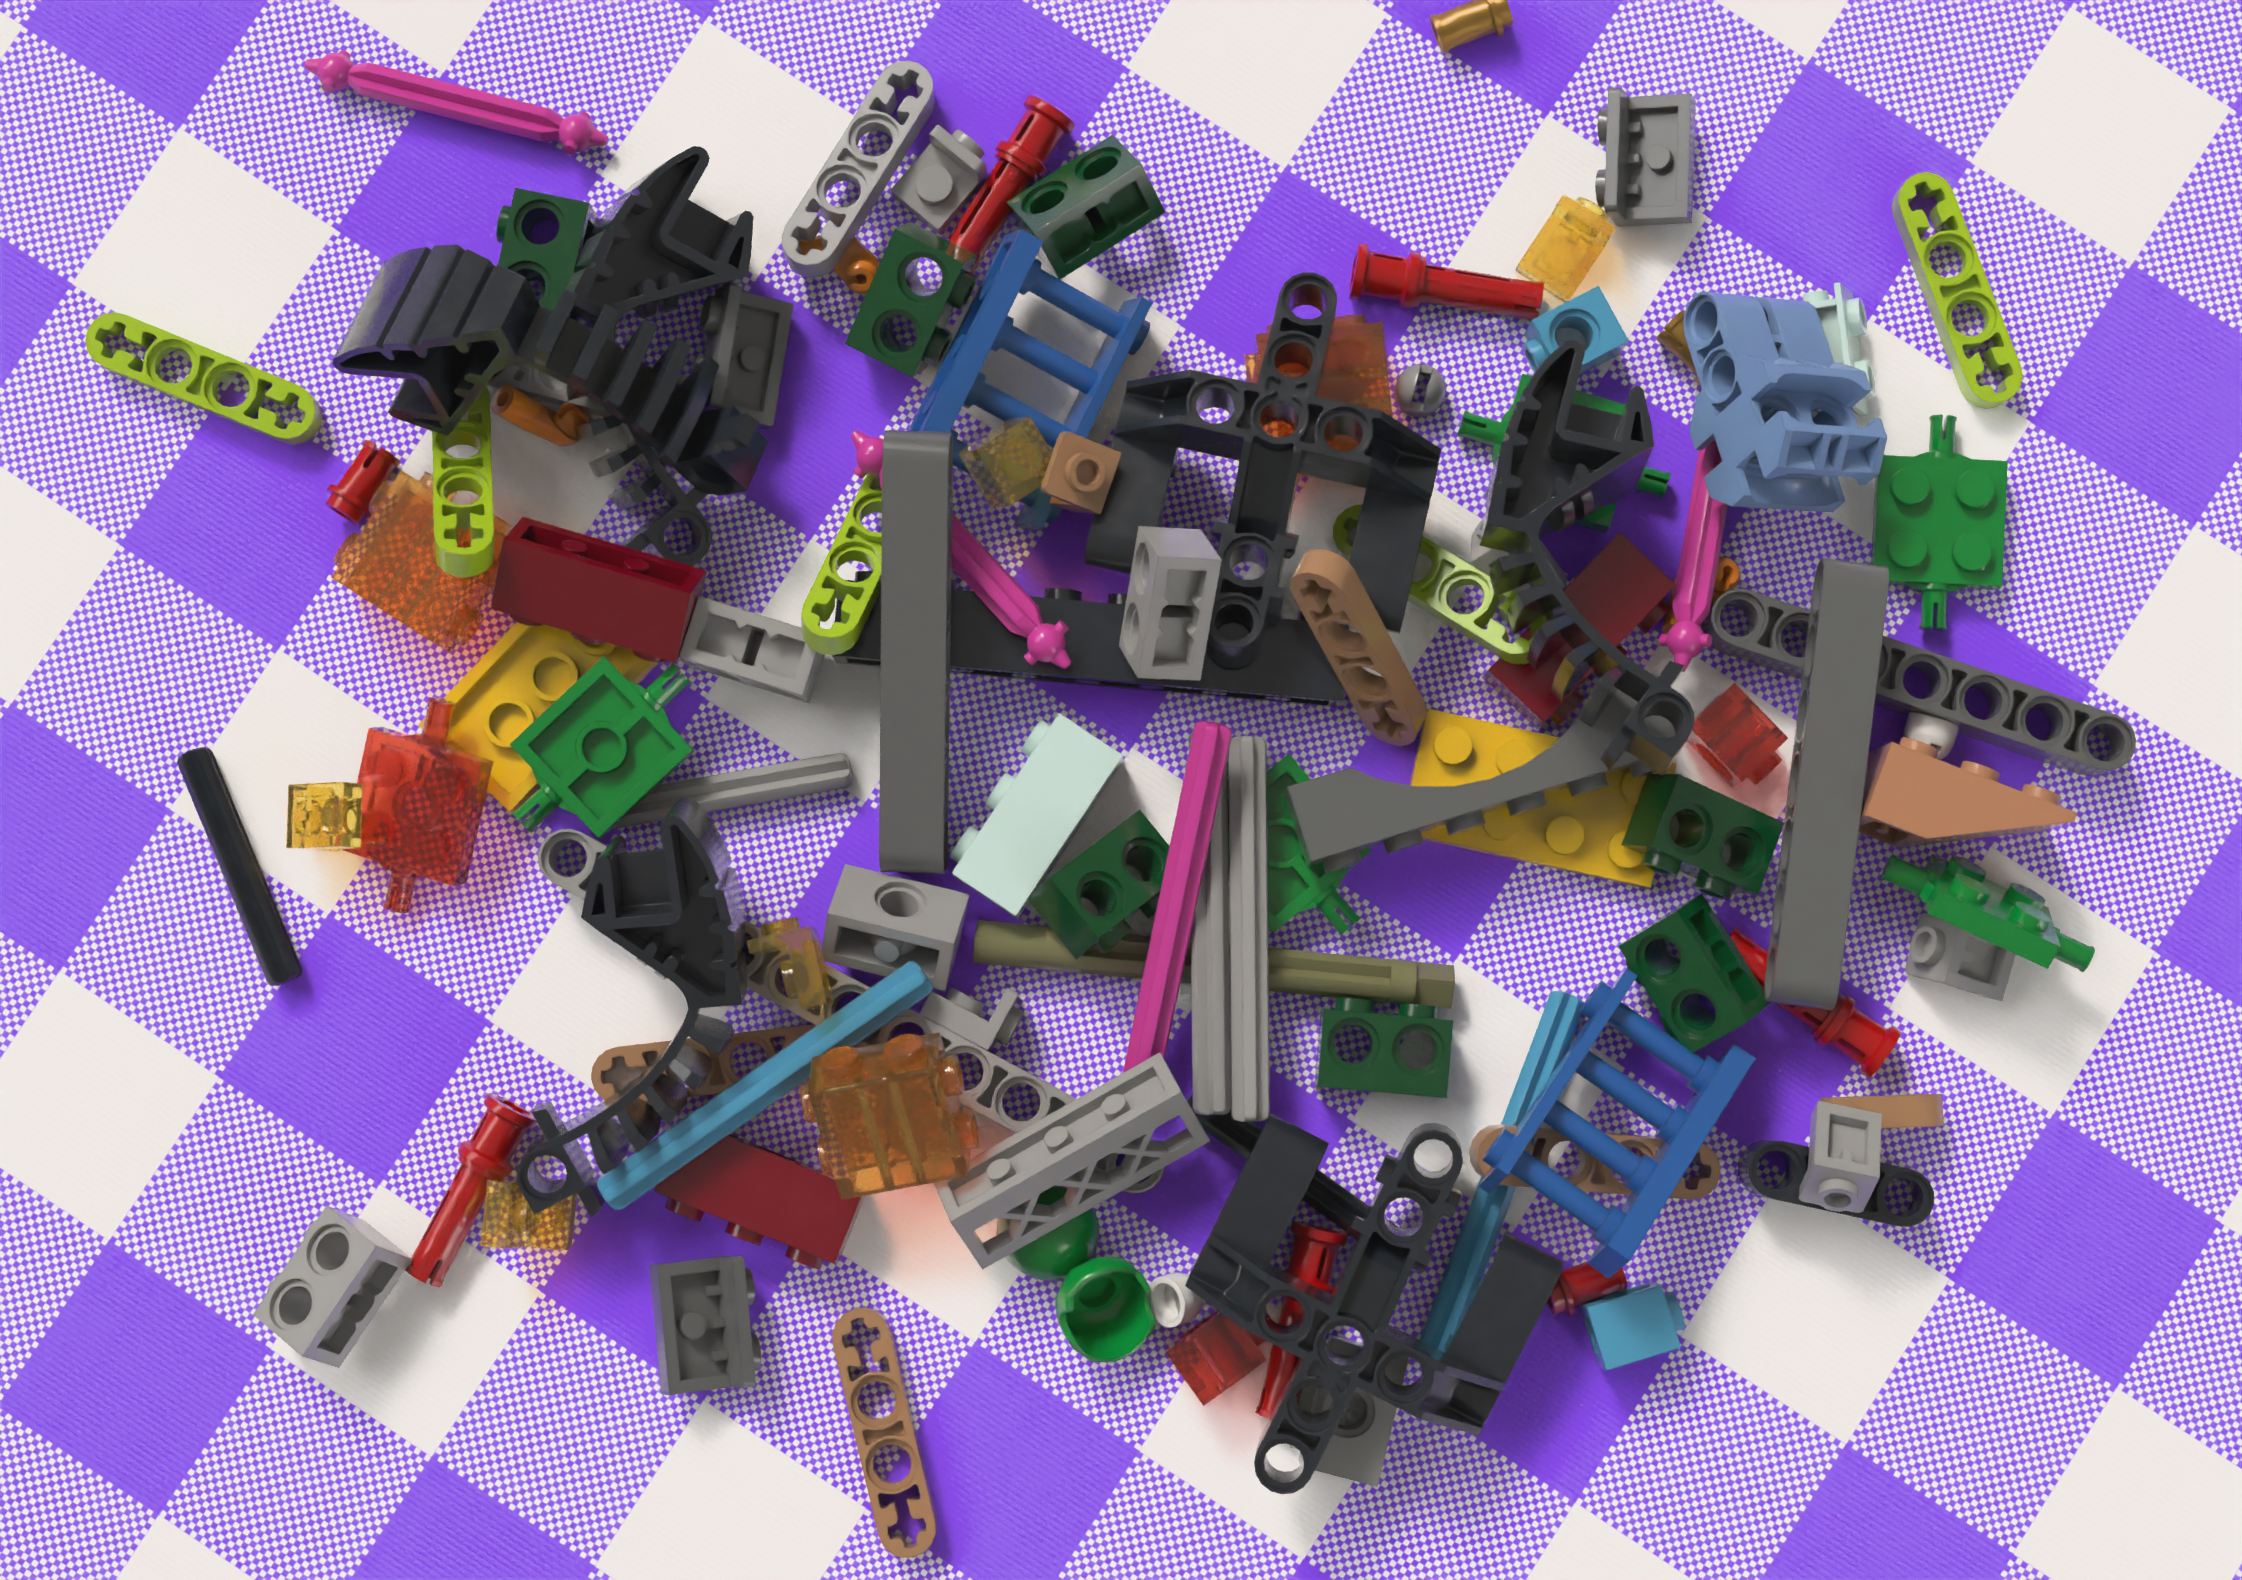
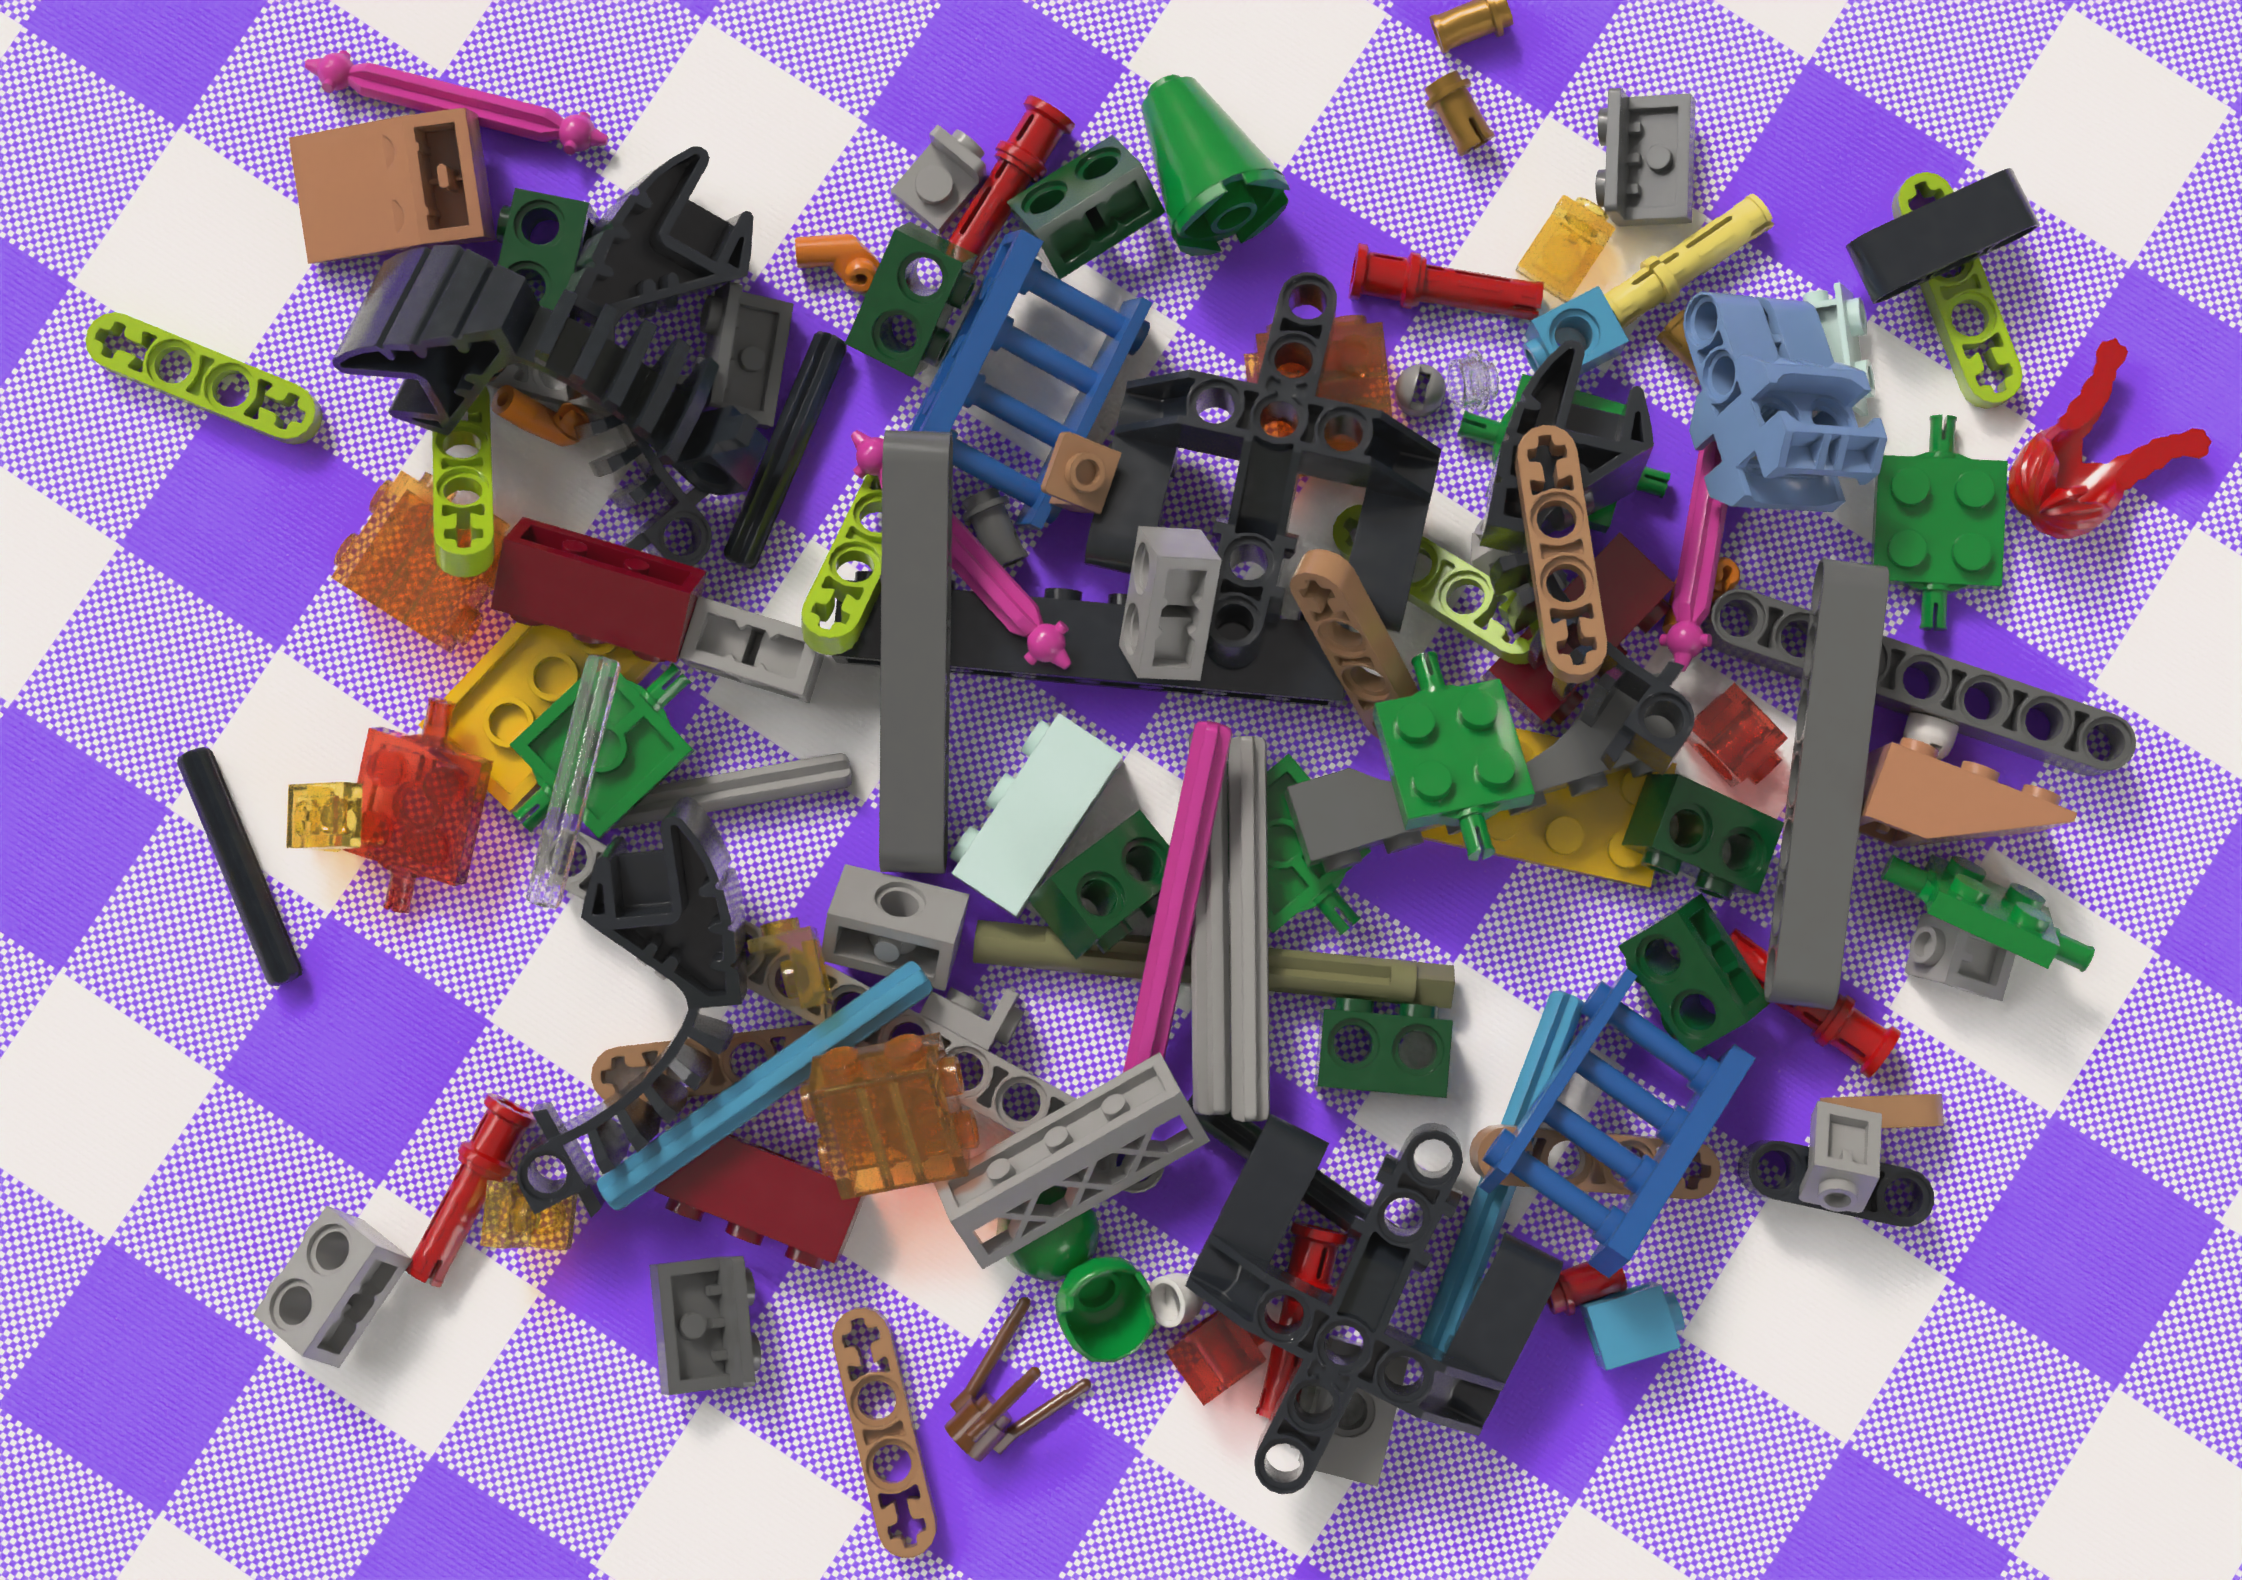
(361, 481): red pin -> none
(392, 186): none -> nougat slope
(573, 781): none -> clear axle
(785, 450): none -> black axle
(865, 171): light grey beam -> none
(982, 1422): none -> reddish brown plant
(994, 526): none -> dark grey pin
(1008, 461): clear yellow brick -> none
(1208, 168): none -> green cone
(1453, 755): none -> green plate
(1458, 112): none -> pearl gold pin
(1472, 382): none -> clear plate
(1566, 553): none -> medium nougat beam
(1666, 275): none -> light yellow pin
(1942, 235): none -> black beam
(2075, 497): none -> red hair

